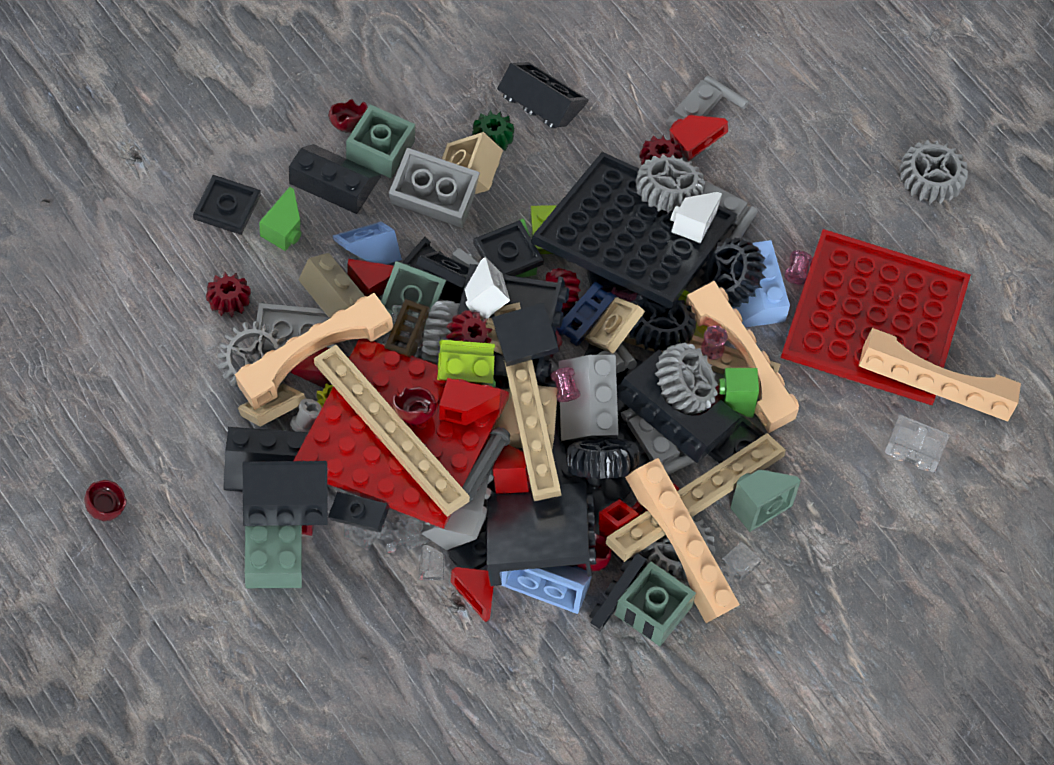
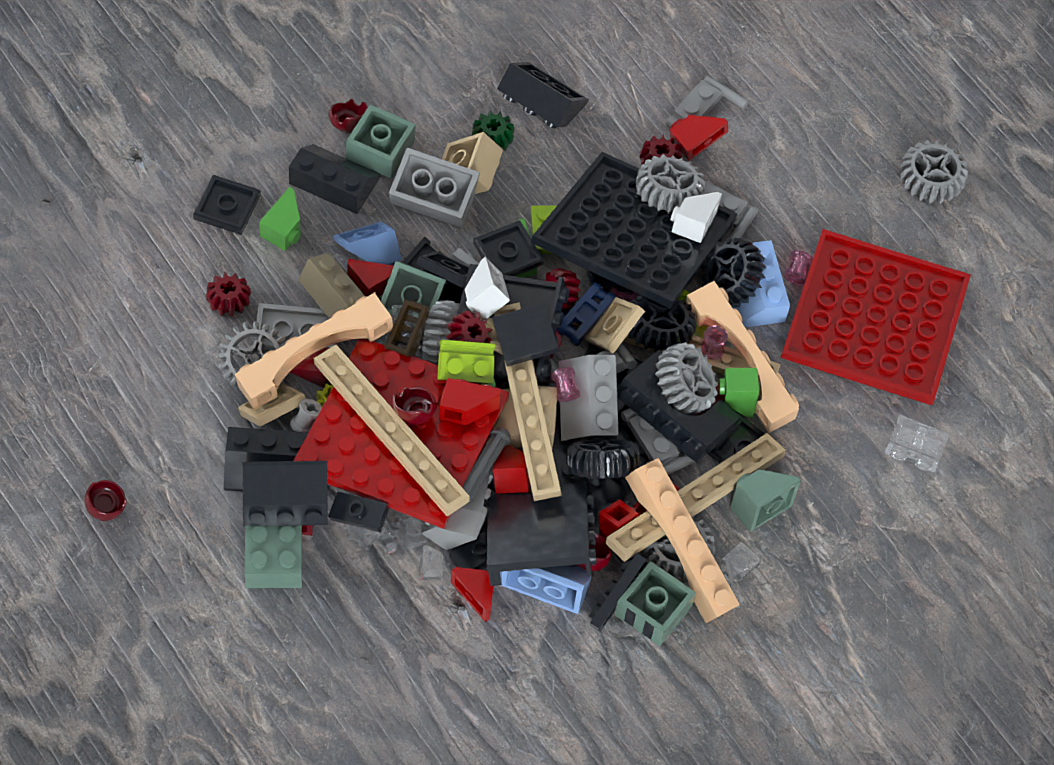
(887, 357): light nougat arch -> none

